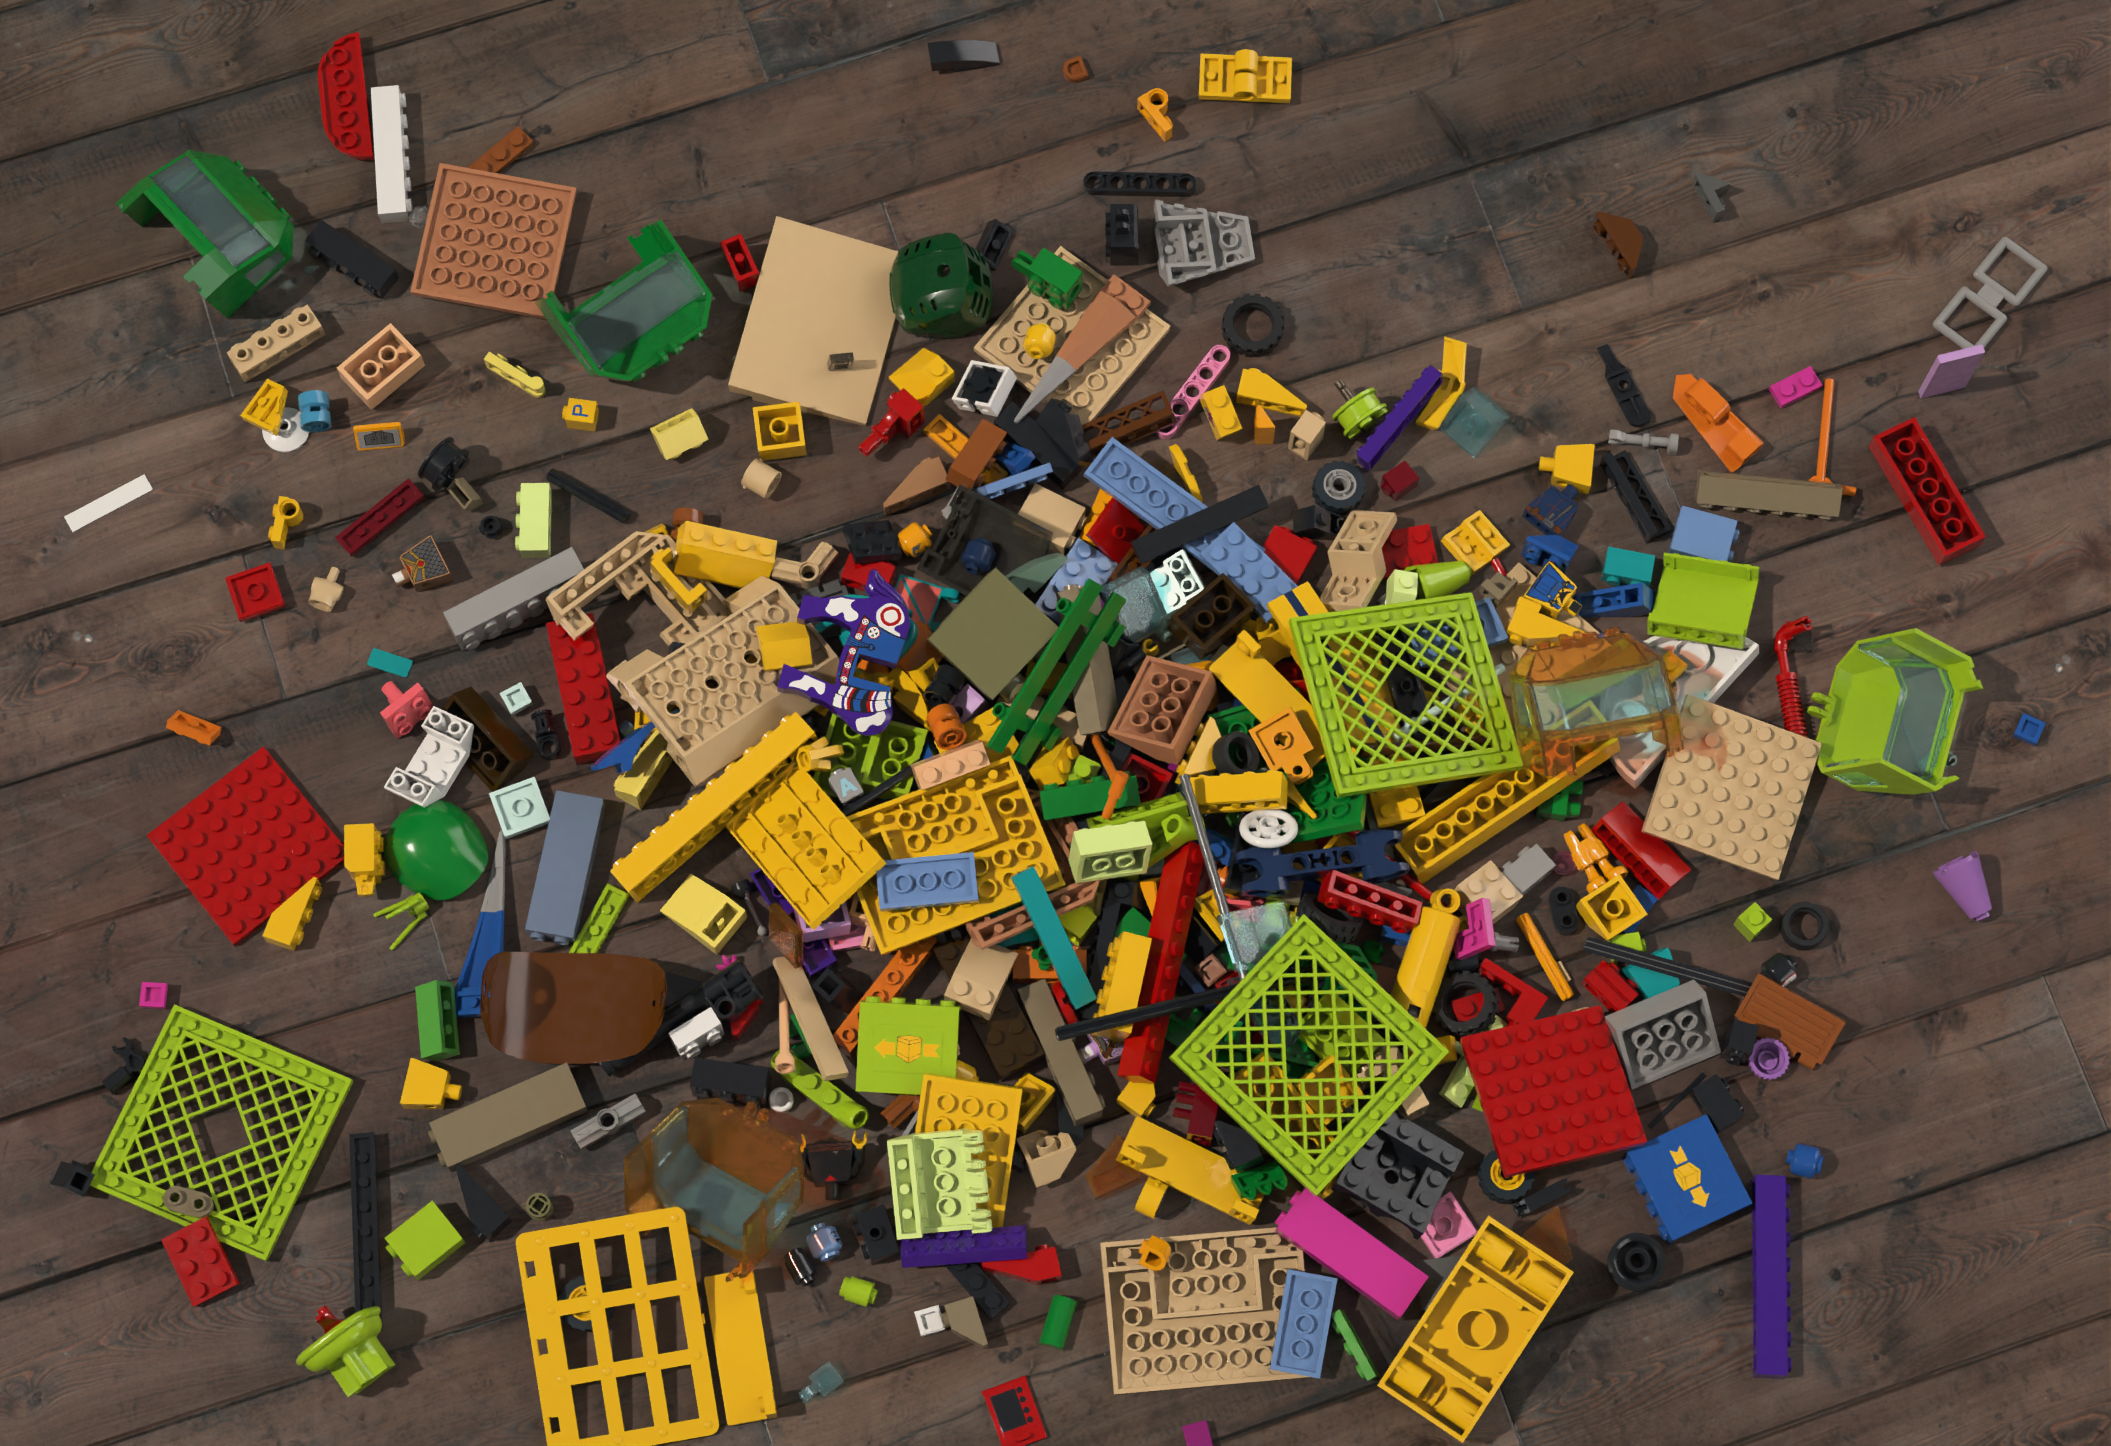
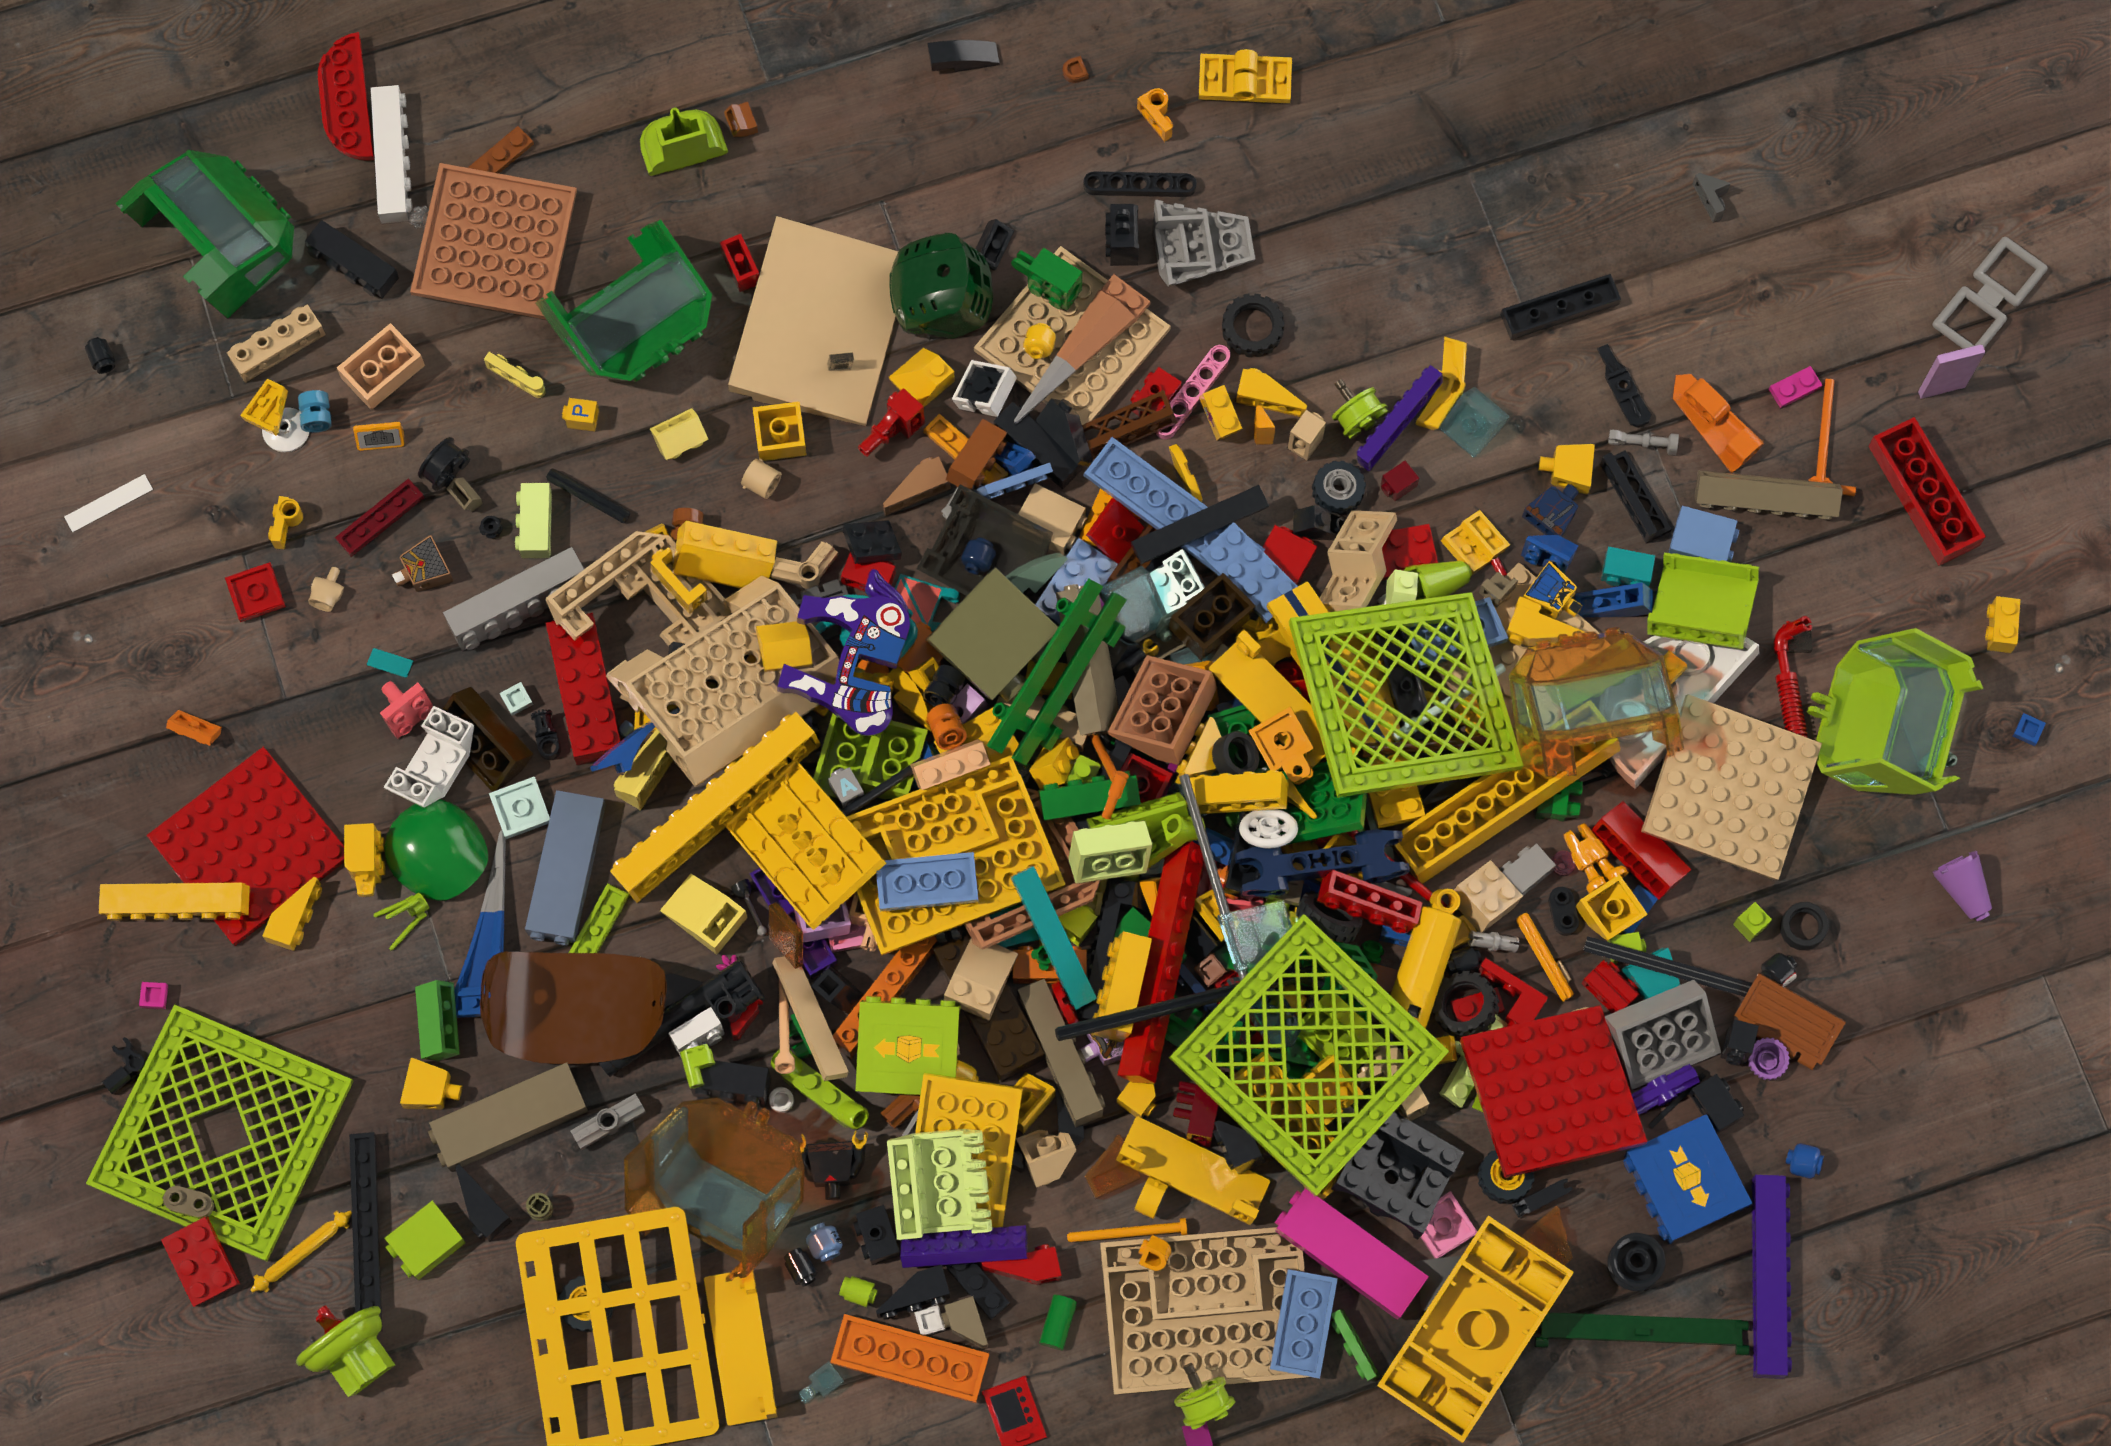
(73, 1178): black brick -> none
(100, 355): none -> black brick
(174, 900): none -> yellow brick
(301, 1251): none -> yellow wheel
(681, 141): none -> lime piece
(694, 1060): none -> lime piece
(741, 120): none -> dark orange piece
(814, 755): yellow rock -> none
(910, 1358): none -> orange plate
(914, 539): light orange head -> none
(921, 1289): none -> black slope
(1129, 1231): none -> light orange bar
(1155, 383): none -> red brick
(1203, 1399): none -> lime wheel
(1259, 1180): green plate -> none
(1480, 932): dark pink plate -> none
(1560, 306): none -> black piece
(1620, 239): reddish brown slope -> none
(1643, 1329): none -> dark green piece
(1665, 1088): none -> dark purple piece
(2003, 624): none -> yellow brick

